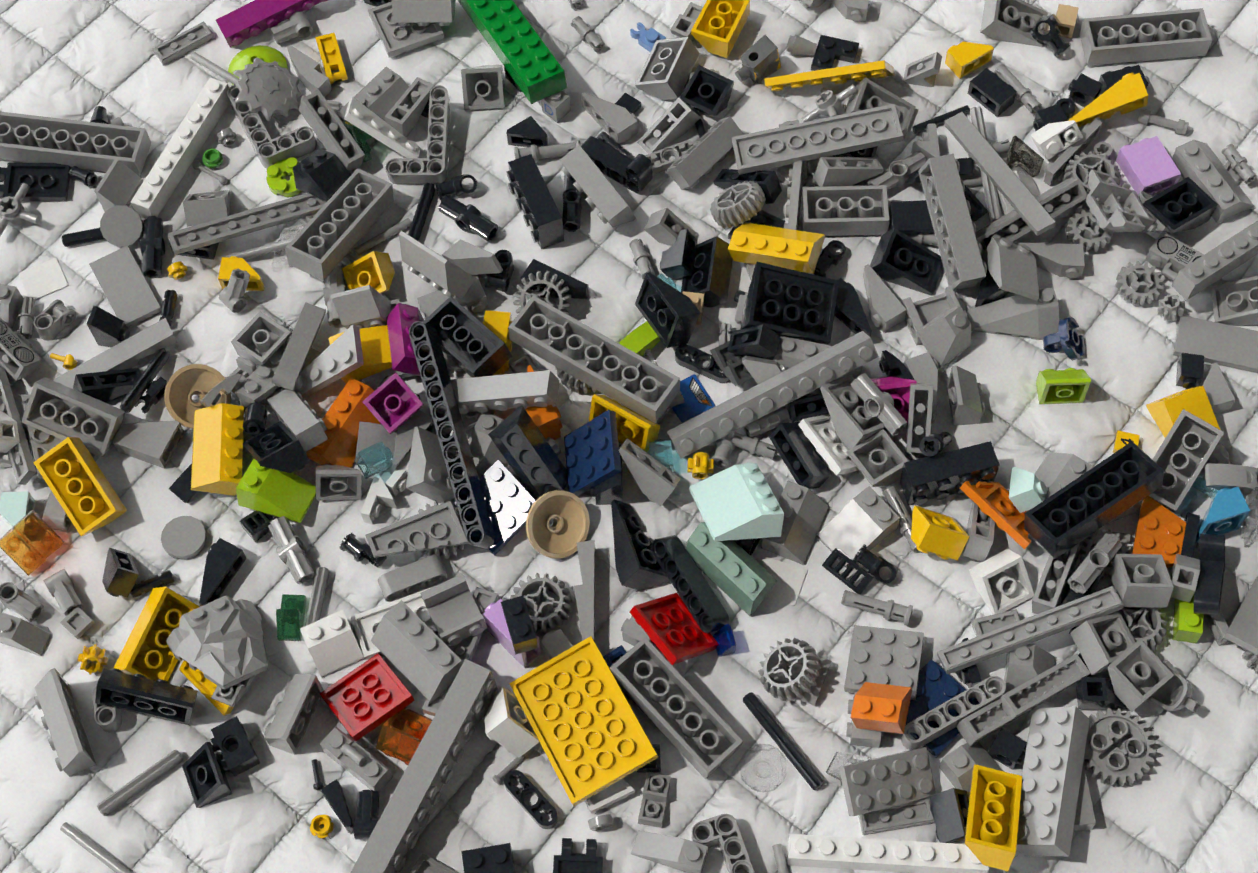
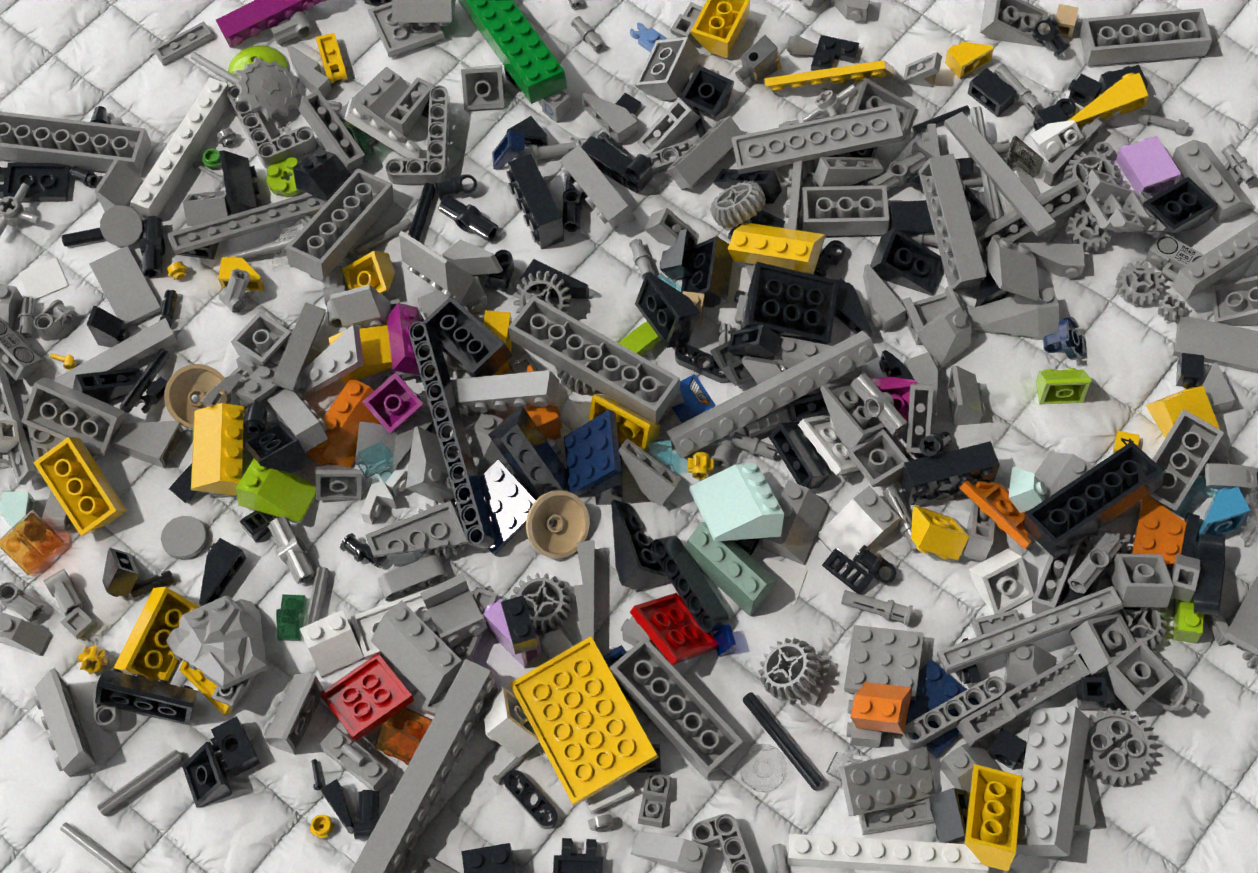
(239, 182): none -> black slope
(508, 148): none -> dark blue slope

